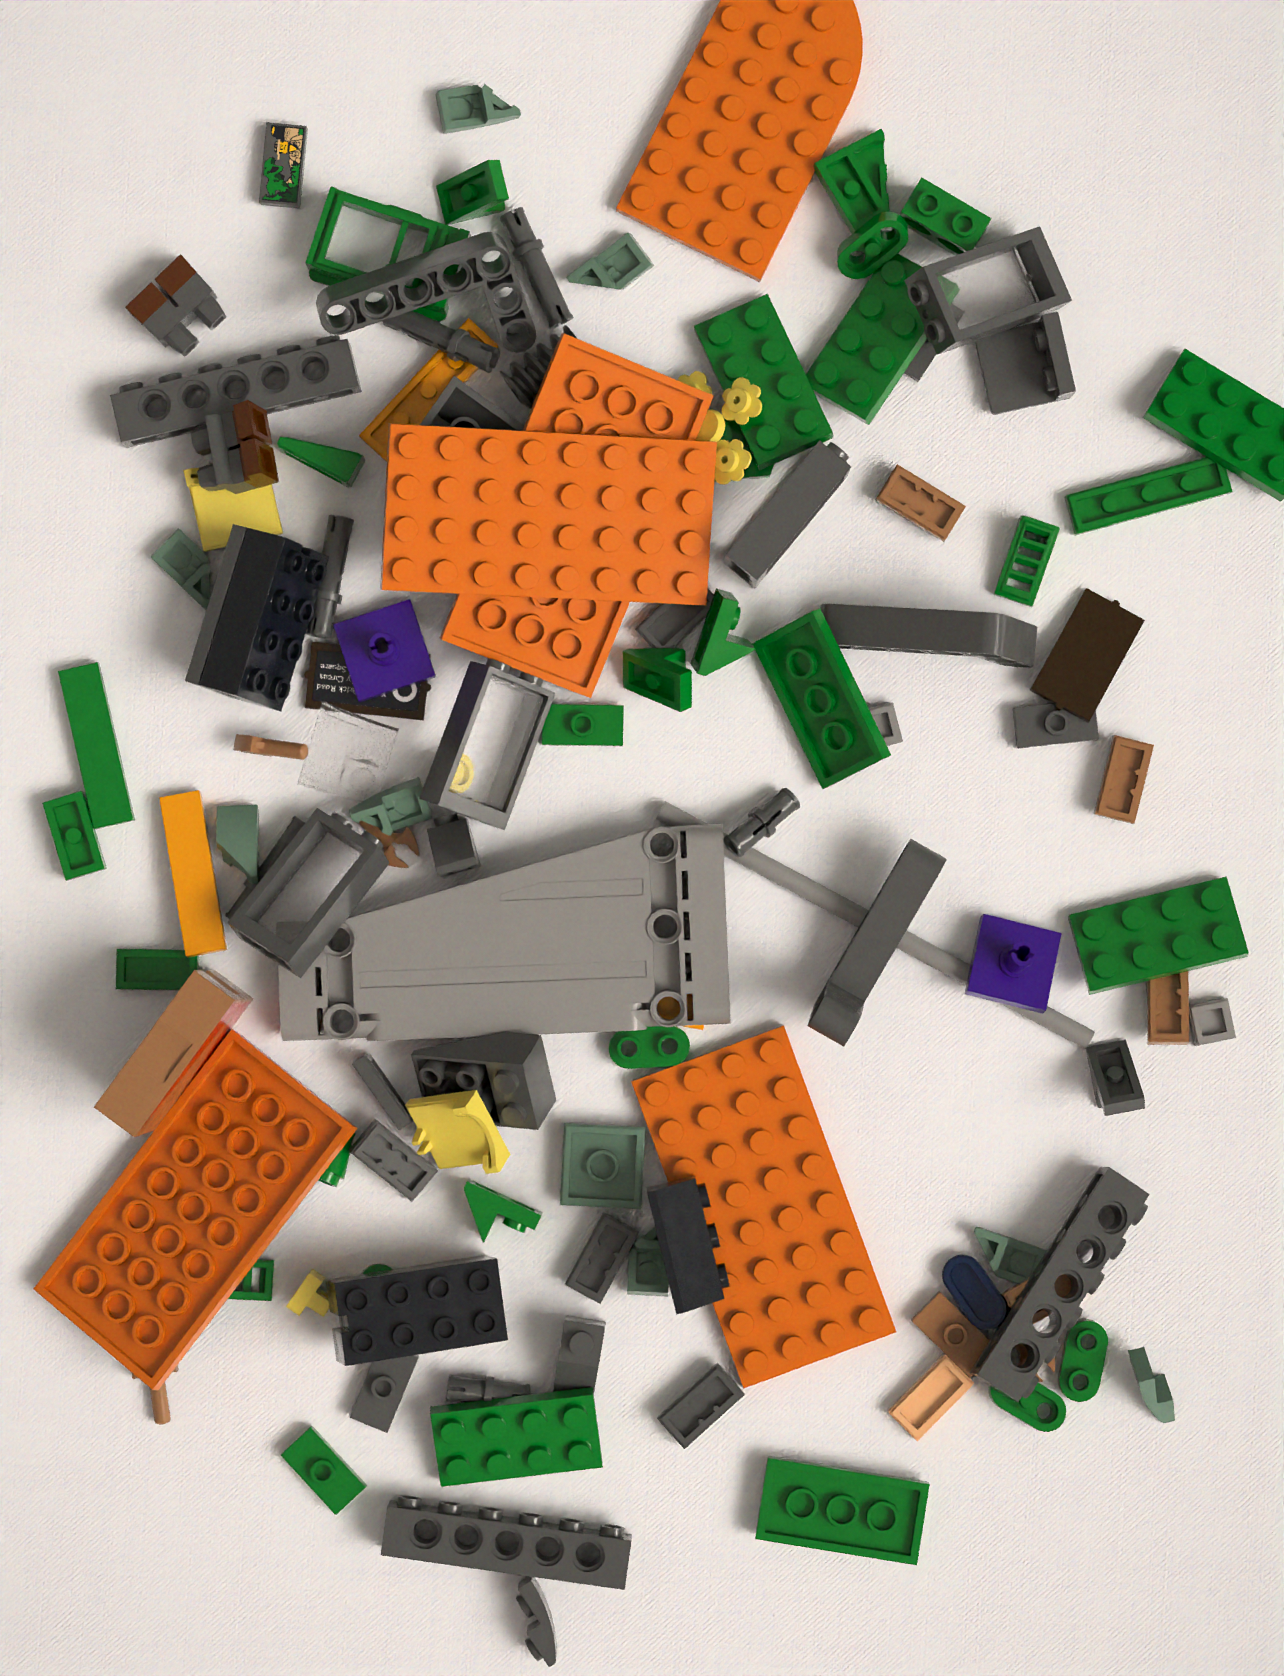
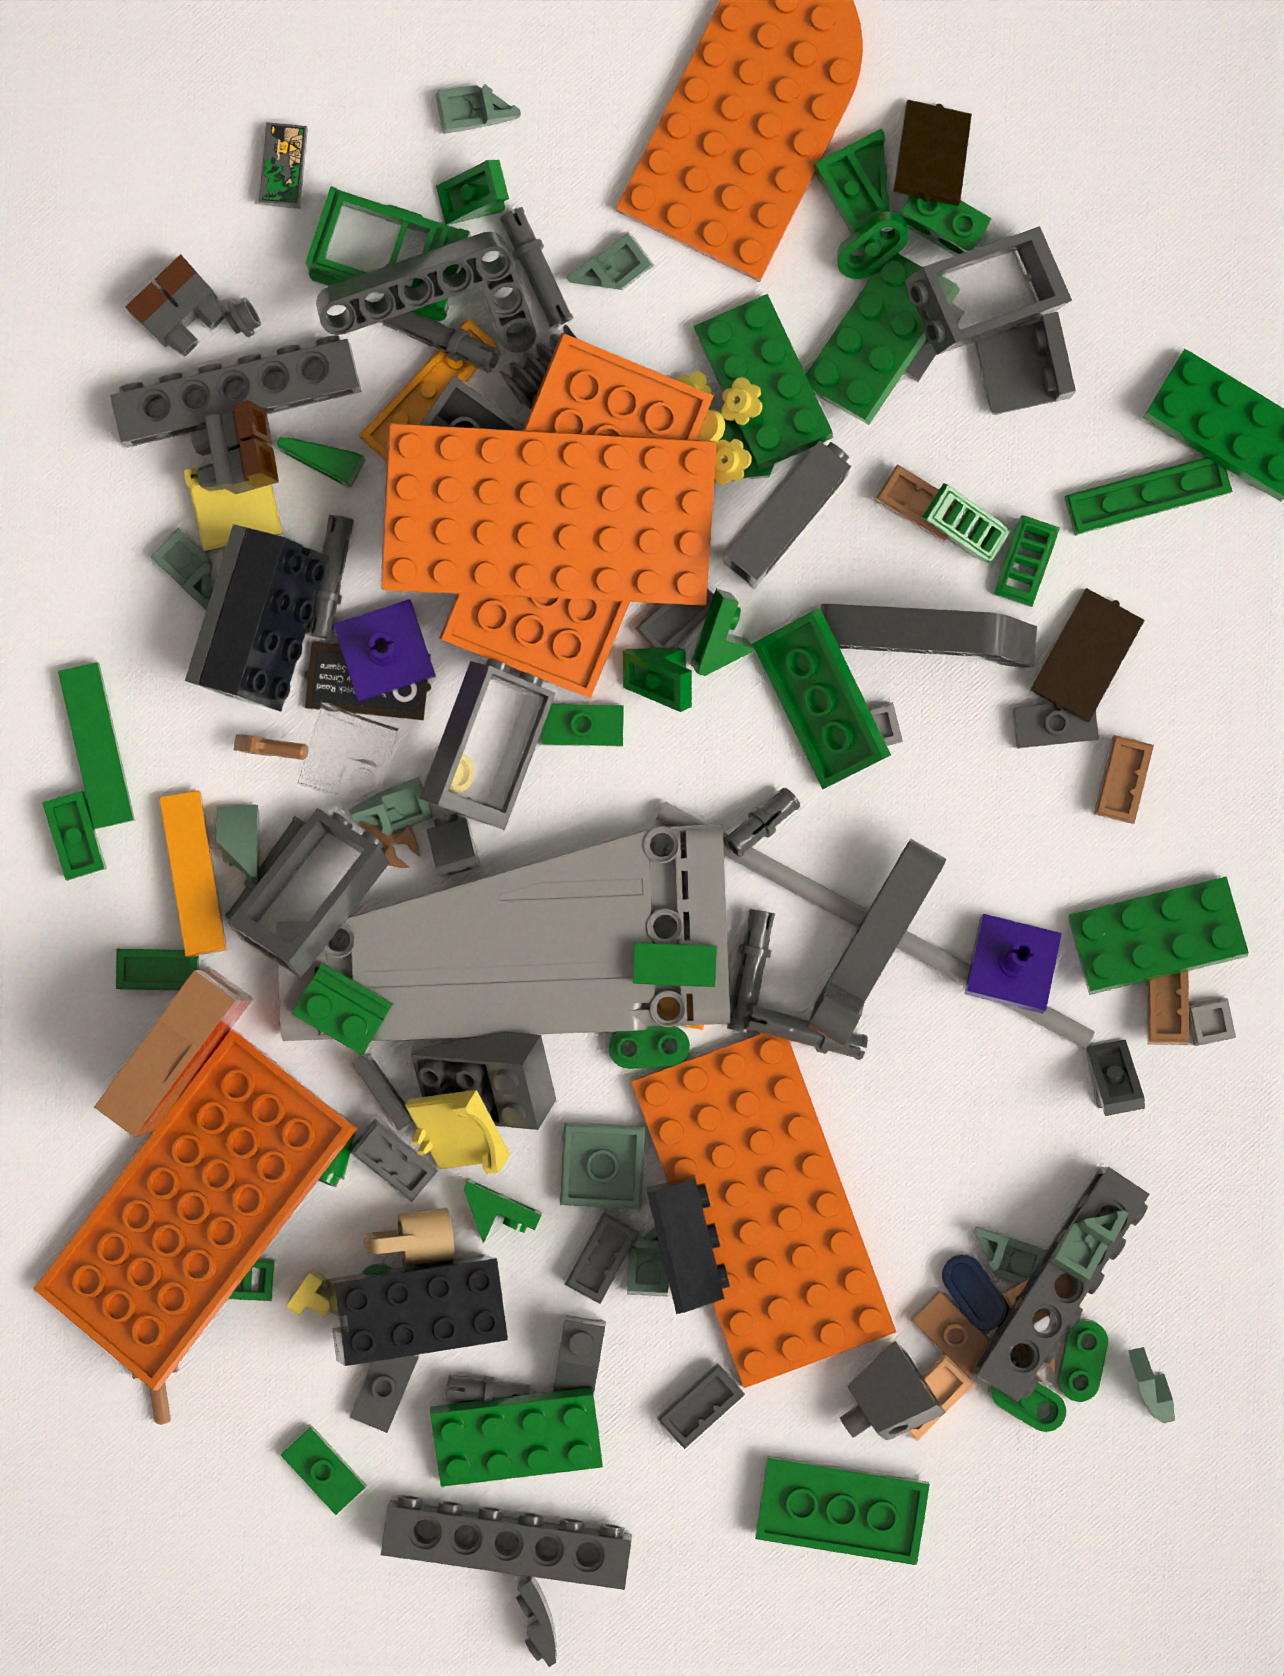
(242, 317): none -> dark grey plate
(342, 1008): none -> green plate
(420, 1238): none -> tan piece
(674, 964): none -> green tile
(752, 963): none -> dark grey pin
(796, 1030): none -> dark grey pin
(891, 1396): none -> dark grey torso
(932, 152): none -> dark brown piece
(985, 538): none -> slope
(1086, 1243): none -> sand green slope

